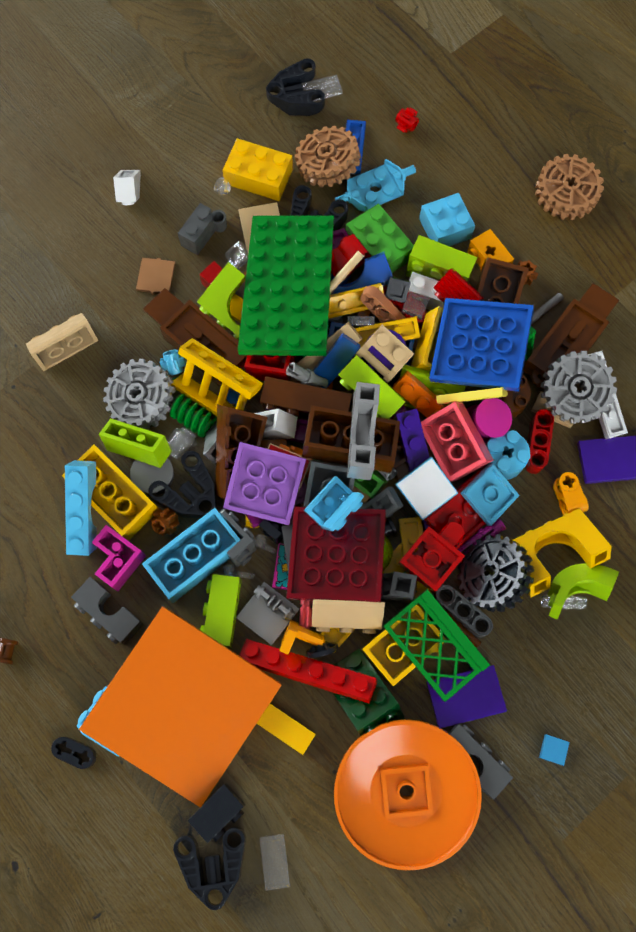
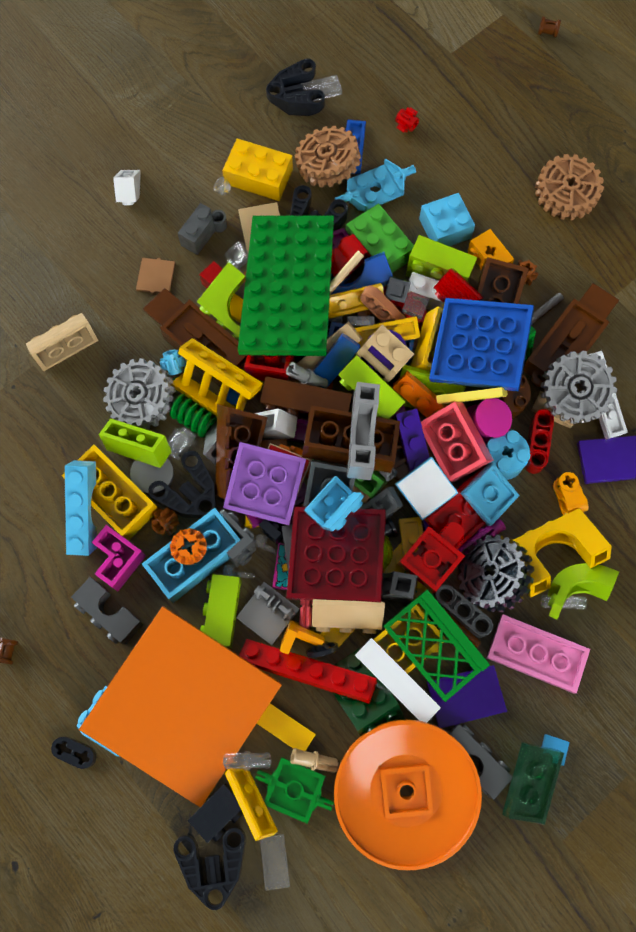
(198, 549): none -> orange gear
(246, 761): none -> clear axle
(251, 803): none -> yellow tile
(294, 790): none -> green plate
(314, 760): none -> tan axle
(397, 681): none -> white tile
(533, 783): none -> clear green plate
(538, 653): none -> bright pink plate
(549, 27): none -> reddish brown bush

